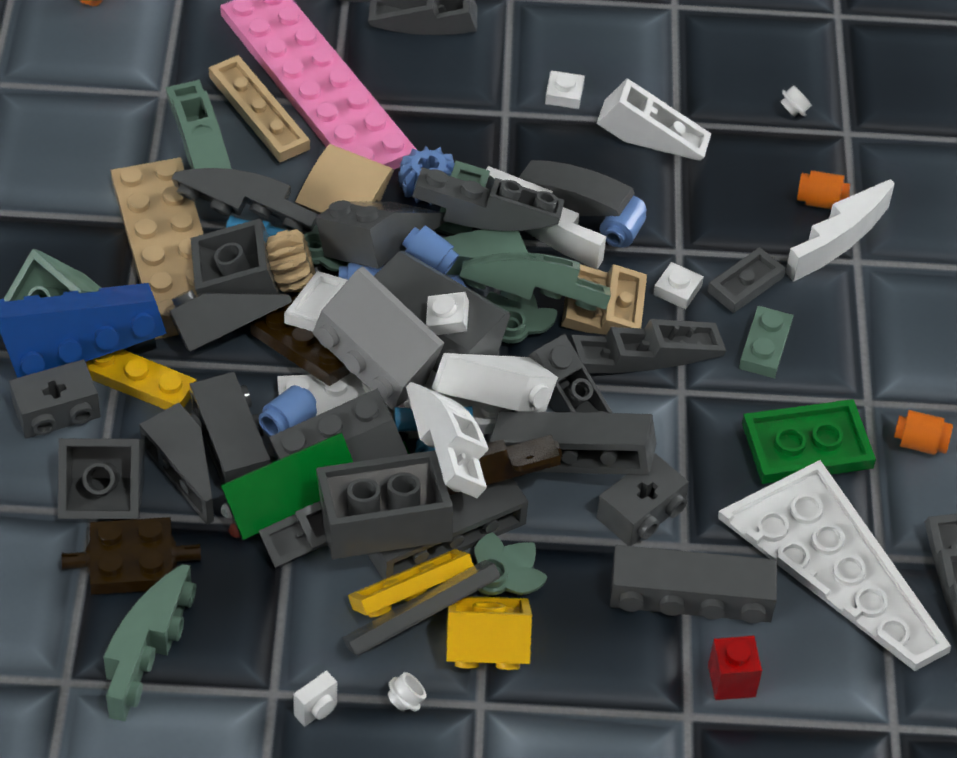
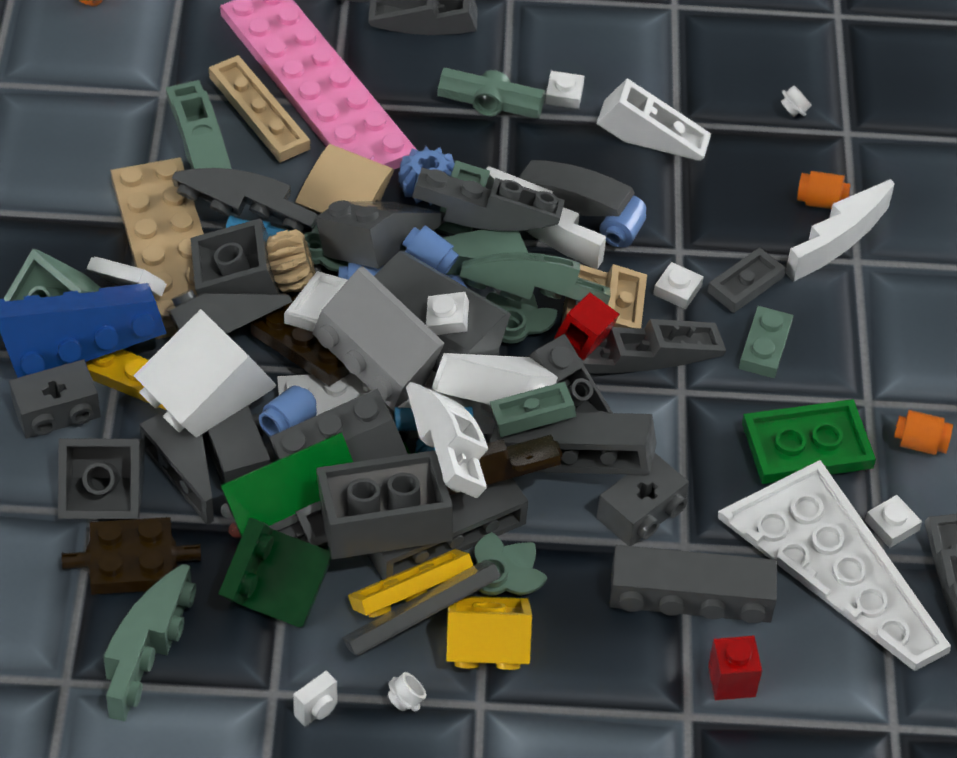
(125, 274): none -> white tile
(201, 377): none -> white slope
(275, 574): none -> dark green bracket
(491, 93): none -> sand green piece
(532, 409): none -> sand green plate
(588, 324): none -> red brick
(893, 521): none -> white plate

